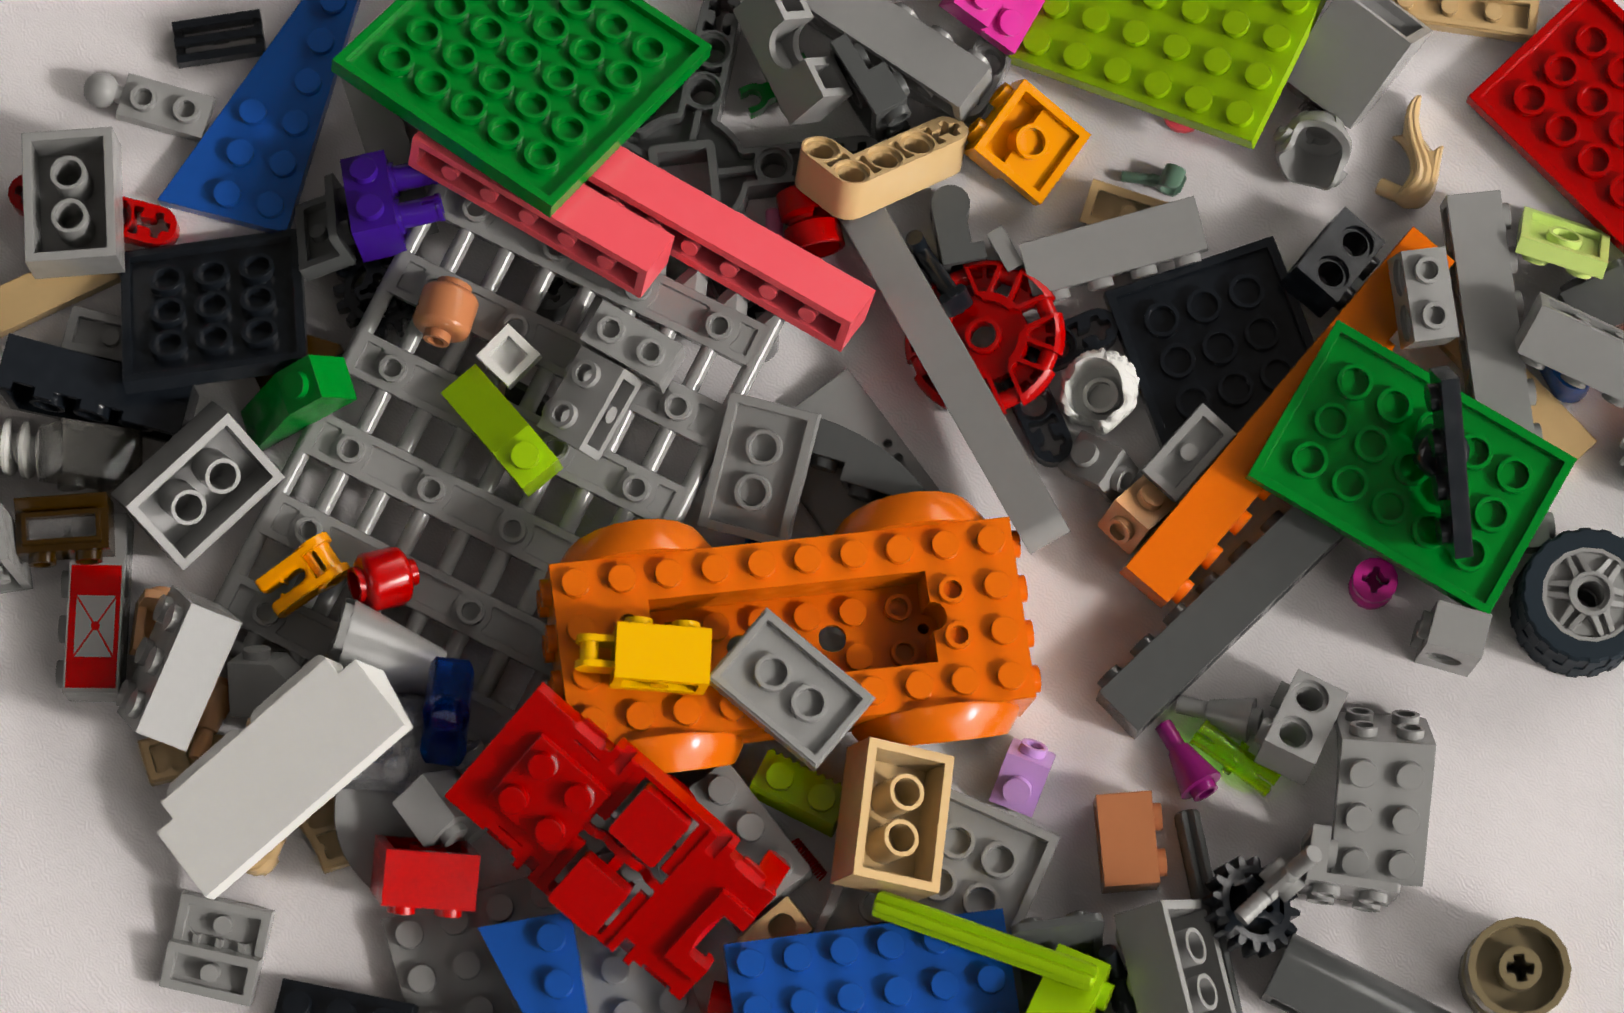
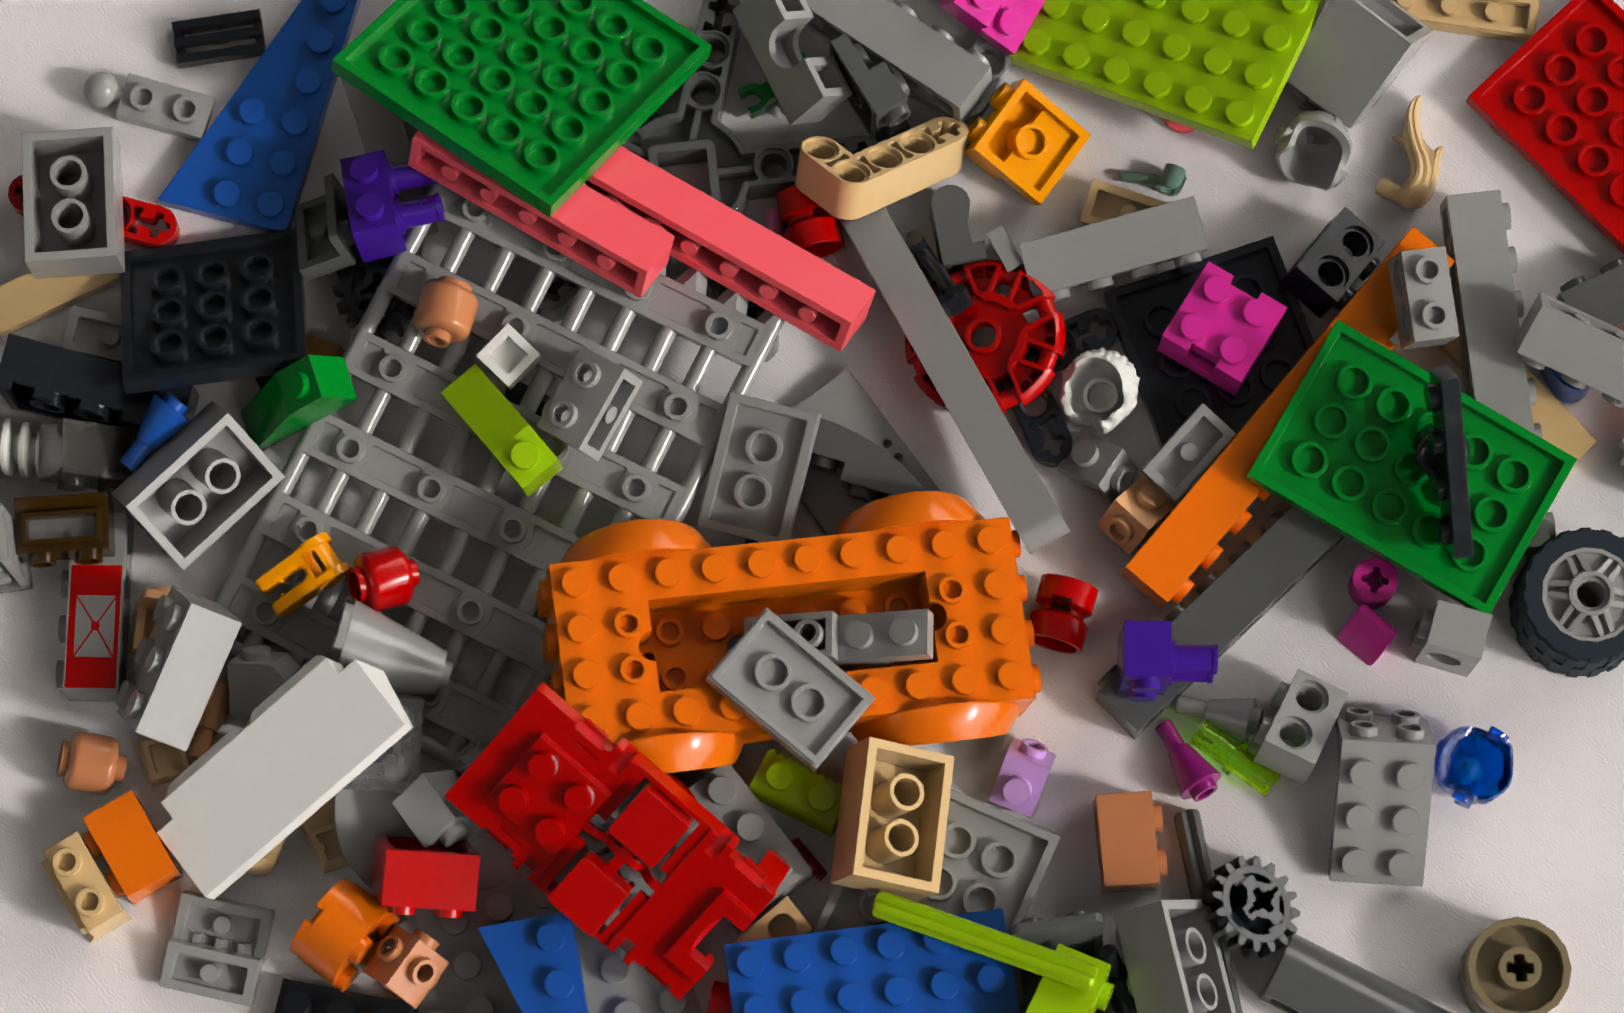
(83, 887): none -> tan window
(91, 763): none -> nougat head
(131, 848): none -> orange brick
(160, 423): none -> blue cone
(342, 933): none -> orange brick
(406, 965): none -> nougat brick
(447, 711): clear blue brick -> none
(633, 346): light grey brick -> none
(650, 655): yellow brick -> none
(866, 638): none -> light grey slope
(1059, 629): none -> red wheel
(1152, 660): none -> dark purple brick
(1221, 329): none -> dark pink piece
(1281, 881): light grey piece -> none
(1324, 887): light grey bracket -> none
(1367, 635): none -> dark pink slope
(1474, 764): none -> clear blue cap
(1562, 242): yellowish green plate -> none

